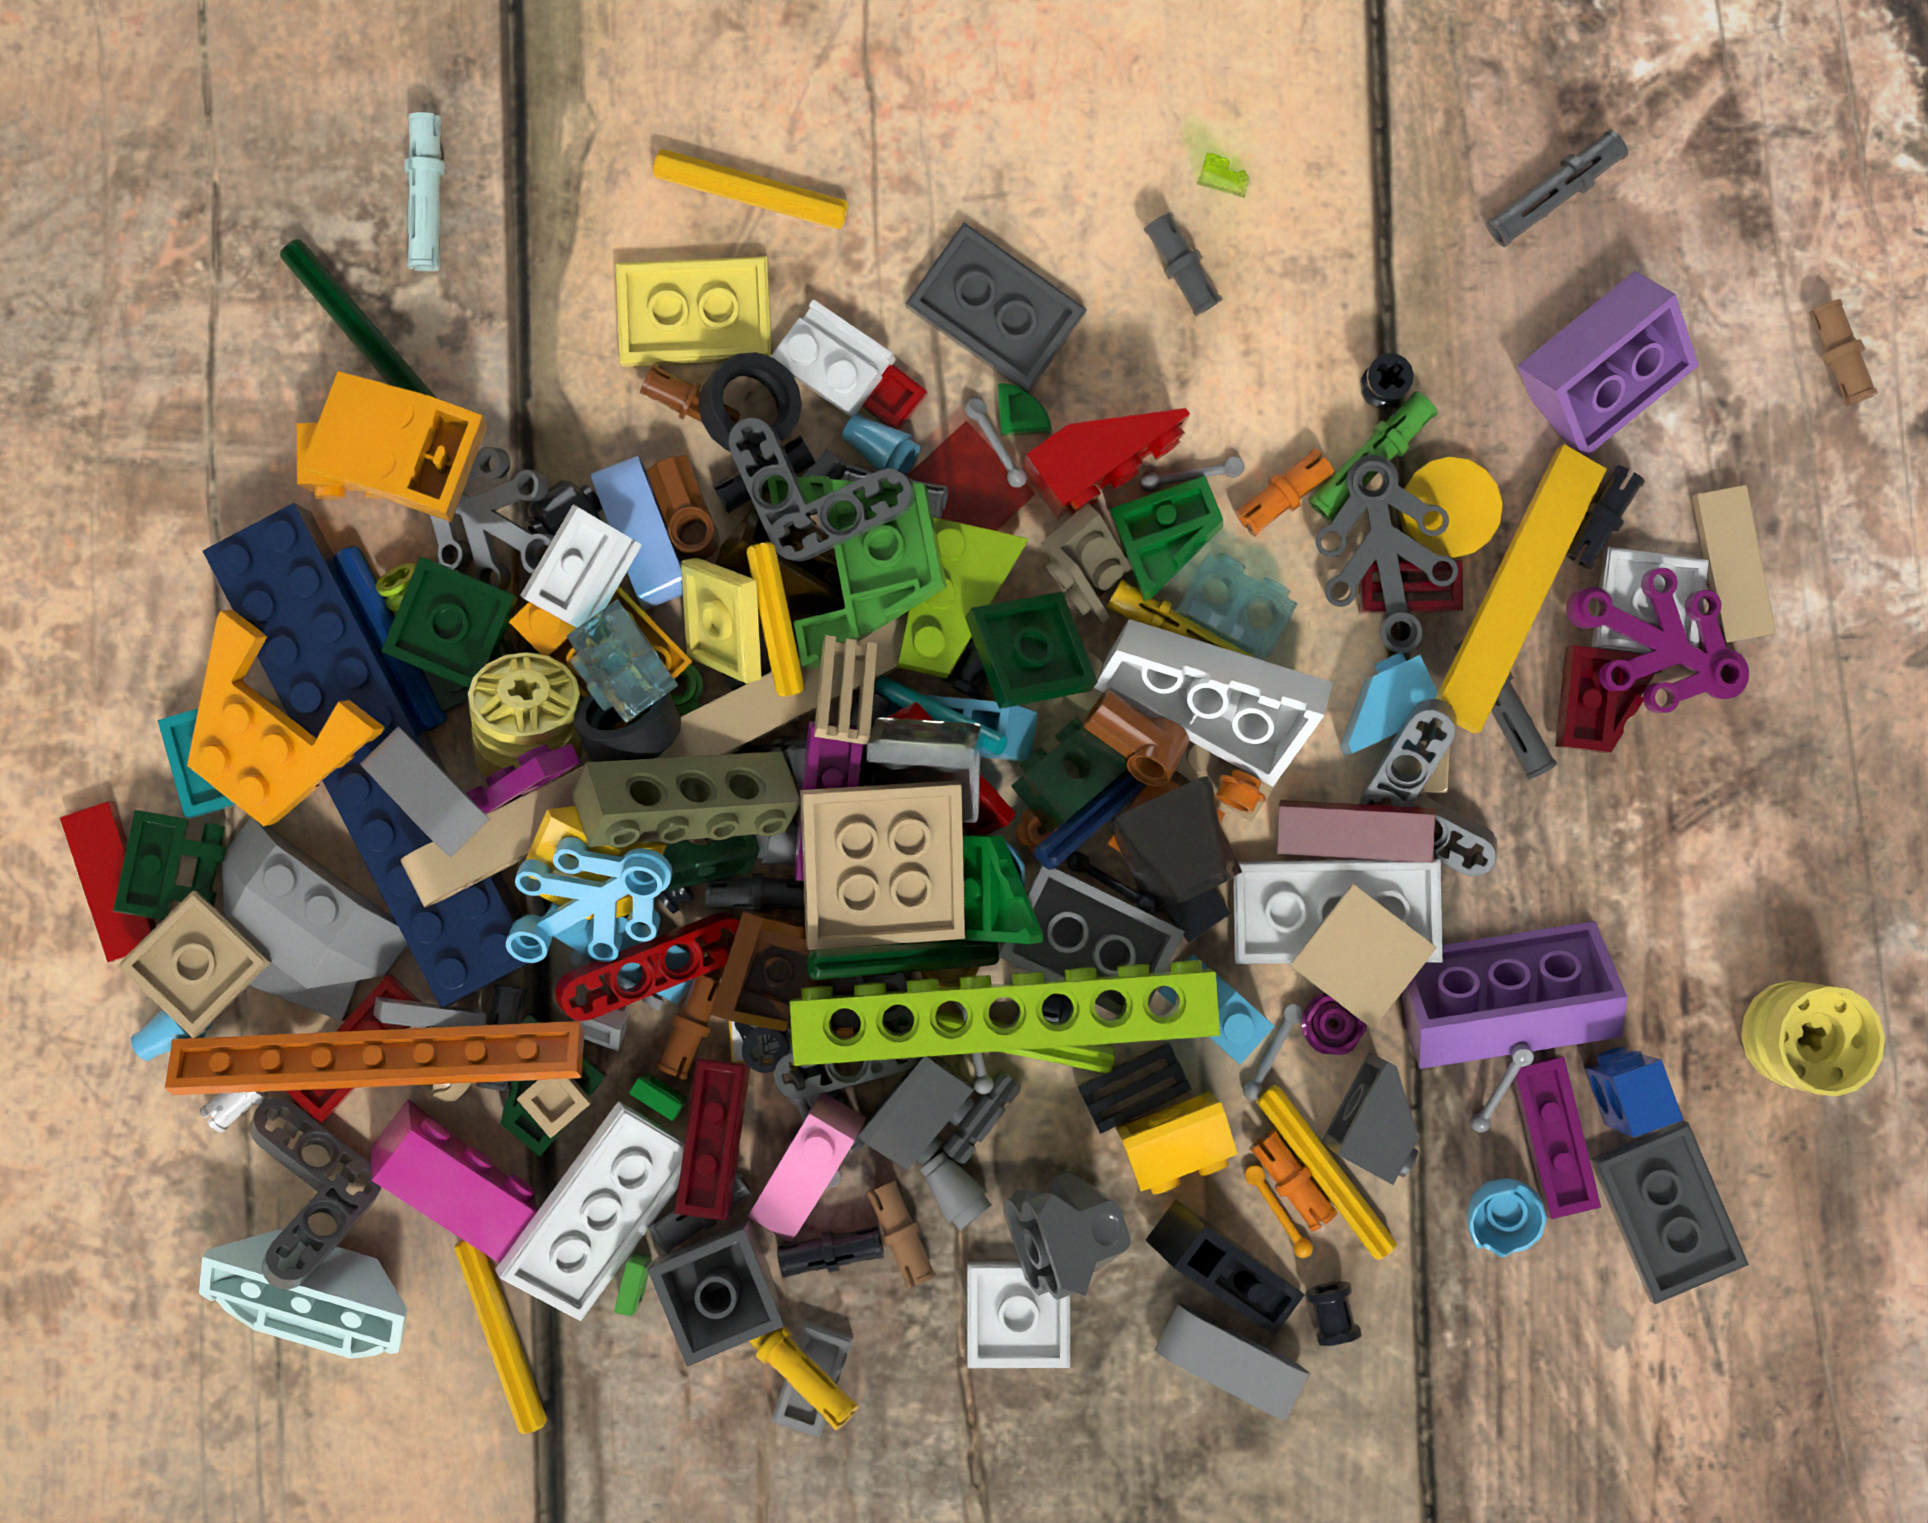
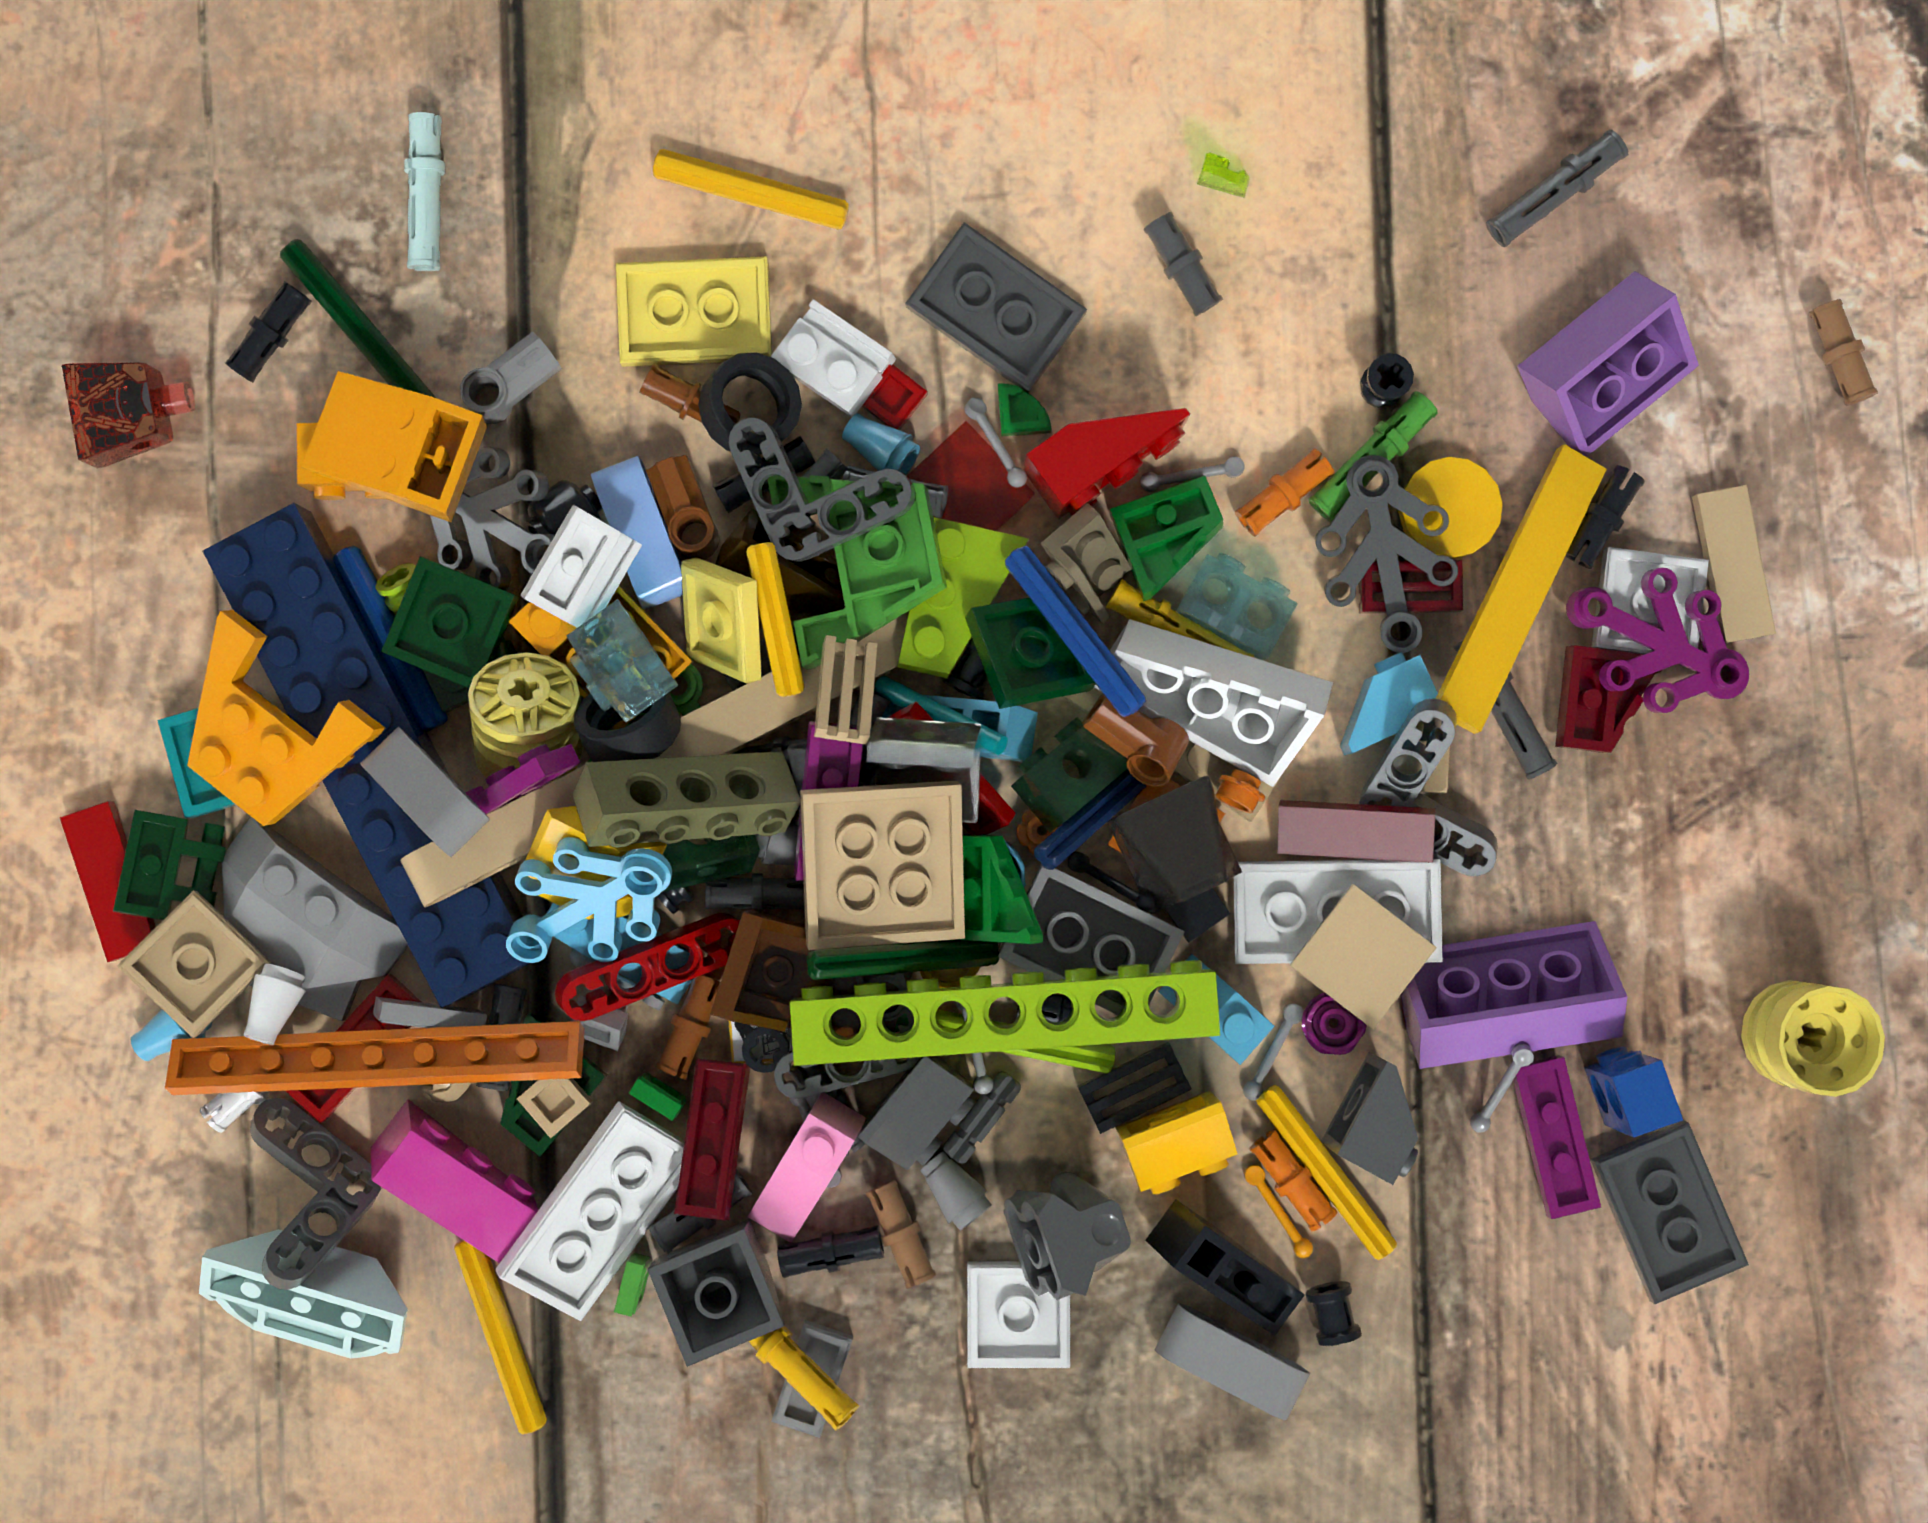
(121, 409): none -> clear red torso
(268, 332): none -> black pin
(272, 1002): none -> white cone
(514, 374): none -> light grey piece
(1075, 631): none -> blue axle
(1505, 1216): medium azure hair -> none

